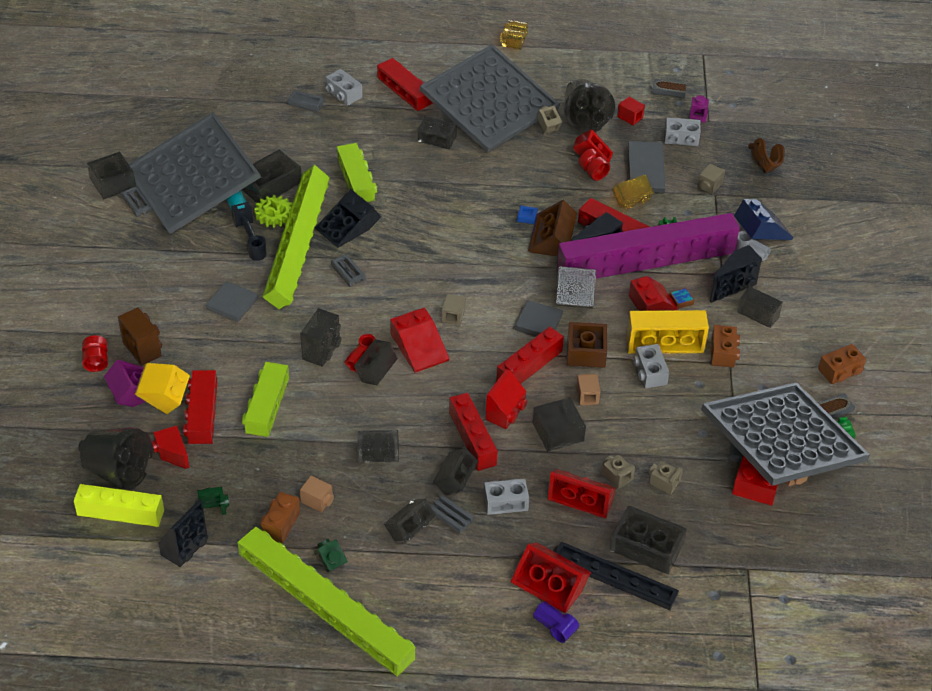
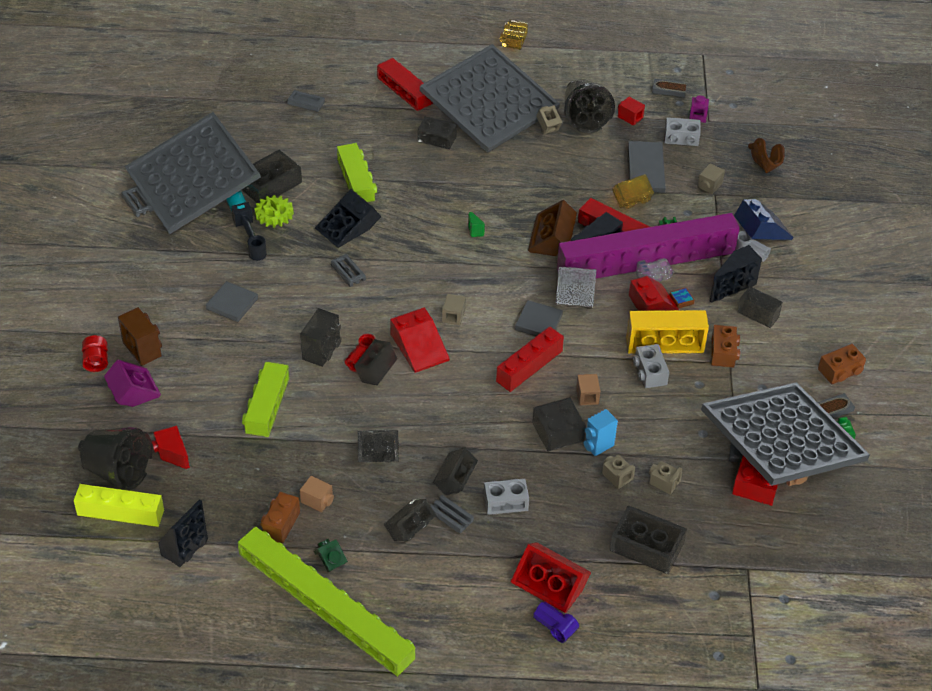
(111, 175): clear smoke brick -> none
(162, 386): yellow slope -> none
(202, 407): red brick -> none
(213, 498): dark green bracket -> none
(296, 238): lime brick -> none
(343, 87): light grey brick -> none
(473, 431): red brick -> none
(475, 225): none -> green slope
(505, 400): red slope -> none
(527, 214): blue tile -> none
(580, 493): red slope -> none
(587, 344): reddish brown brick -> none
(591, 140): red slope -> none
(594, 164): red wheel -> none
(600, 432): none -> dark azure brick
(621, 577): black tile -> none
(657, 270): none -> clear leg

